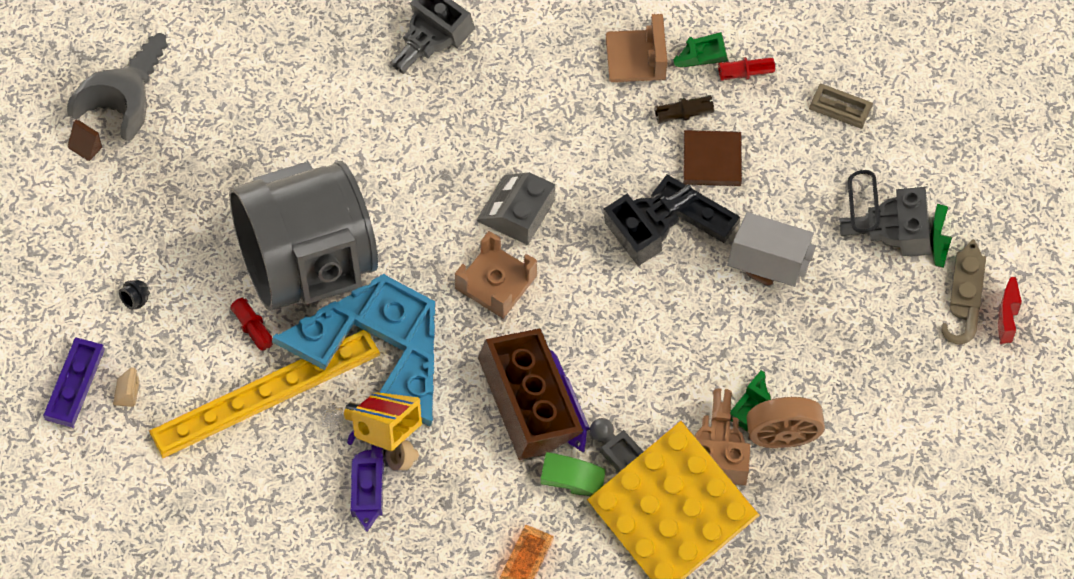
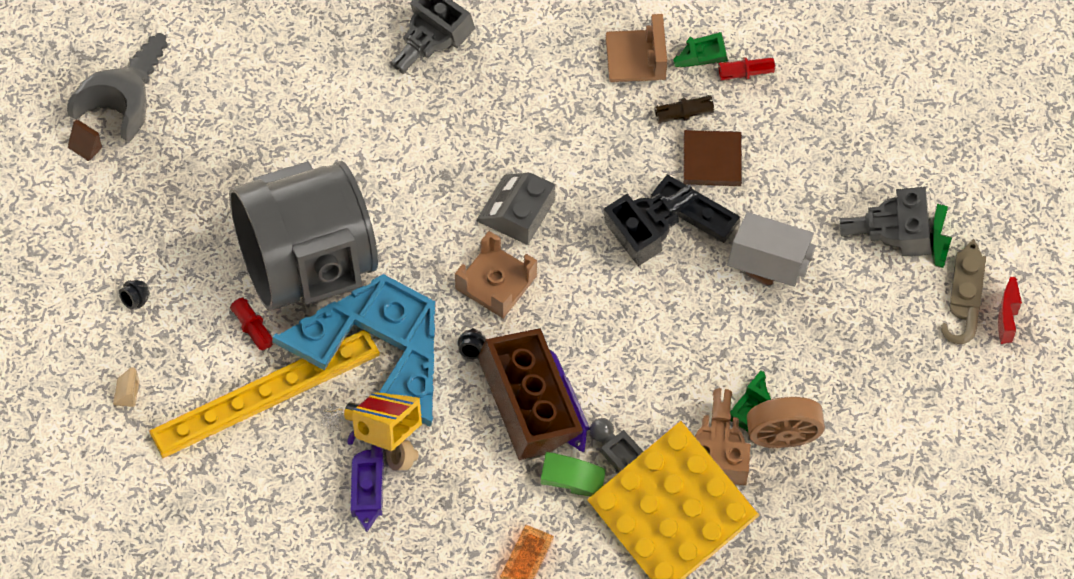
(74, 382): dark purple plate -> none
(471, 343): none -> black plate
(838, 109): dark tan tile -> none
(851, 202): black piece -> none

